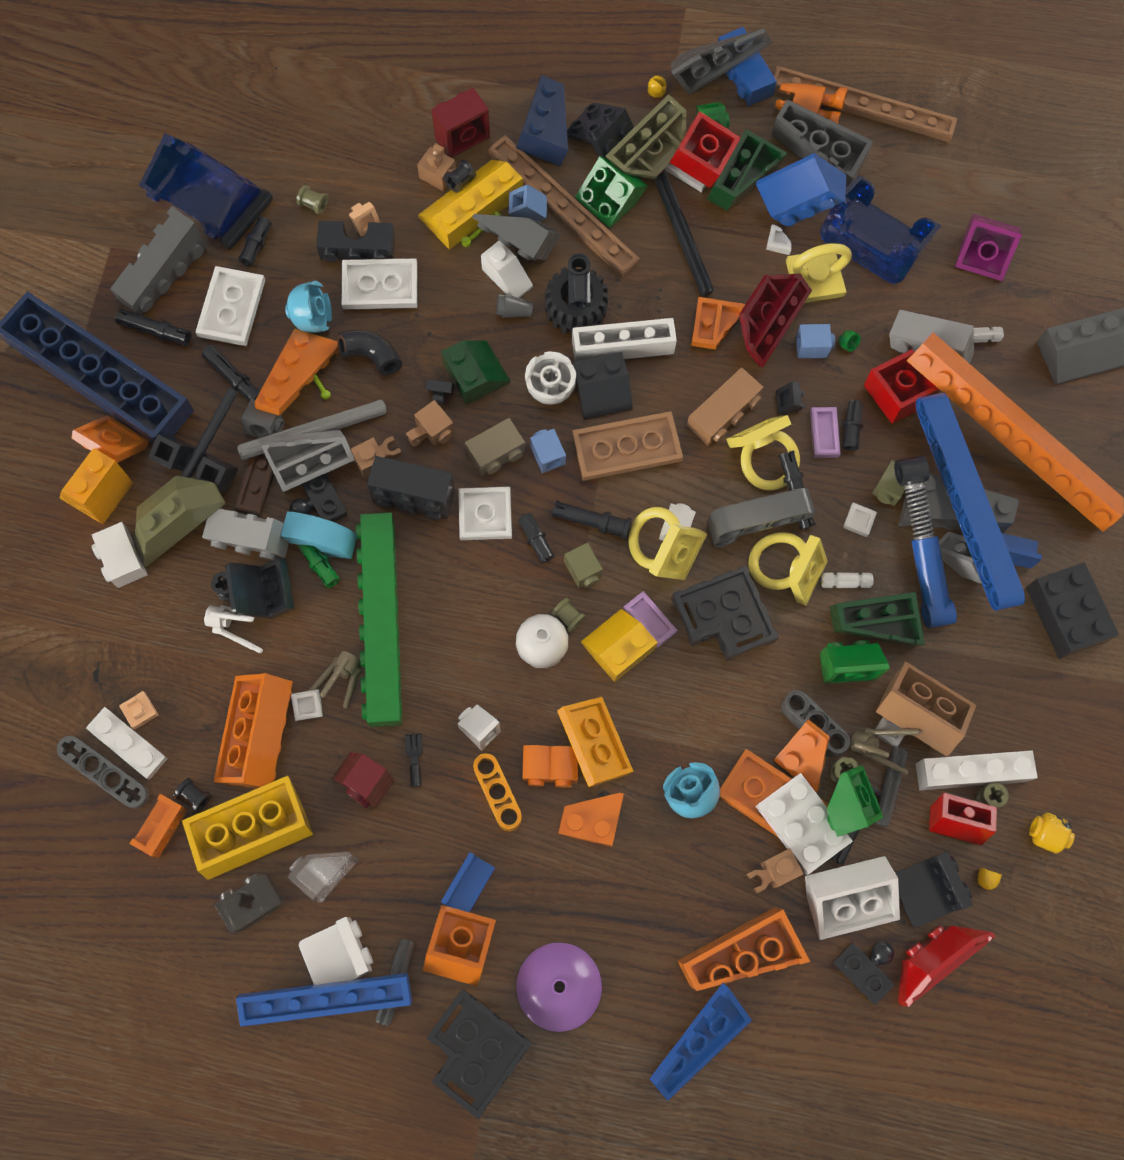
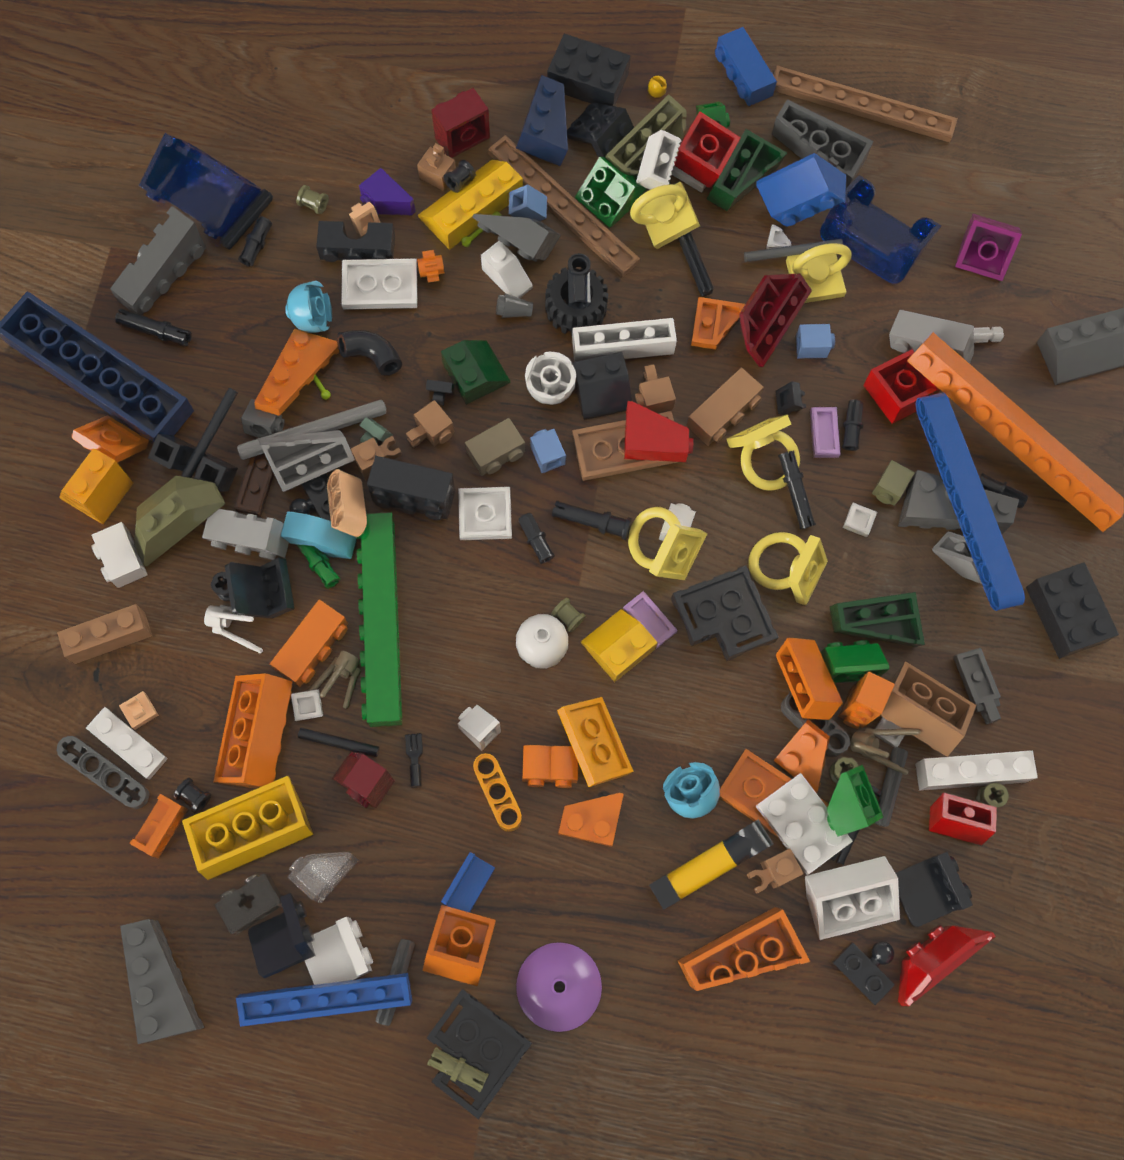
(104, 634): none -> medium nougat brick
(156, 984): none -> dark grey wedge
(230, 306): white plate -> none
(238, 381): black pin -> none
(282, 939): none -> black bracket
(310, 643): none -> orange brick
(338, 742): none -> black bar
(346, 503): none -> light nougat beam
(374, 430): none -> sand green tile
(386, 195): none -> dark purple slope
(430, 266): none -> orange gear
(457, 1069): none -> olive pin
(583, 566): olive brick -> none
(589, 70): none -> black brick
(654, 392): none -> medium nougat brick
(654, 436): none -> red slope
(658, 160): none -> white brick
(665, 213): none -> light yellow tile
(705, 1038): blue wing -> none
(707, 62): dark grey wedge -> none
(711, 864): none -> piece
(759, 514): dark grey beam -> none
(784, 251): none -> dark grey bar
(808, 679): none -> orange brick
(813, 97): orange piece -> none
(847, 580): white axle -> none
(849, 340): green hinge -> none
(865, 700): none -> orange brick
(937, 606): piece -> none
(979, 683): none -> dark grey hinge
(988, 879): yellow hinge -> none
(1001, 488): none -> black axle
(1022, 550): blue panel -> none
(1051, 833): yellow head -> none

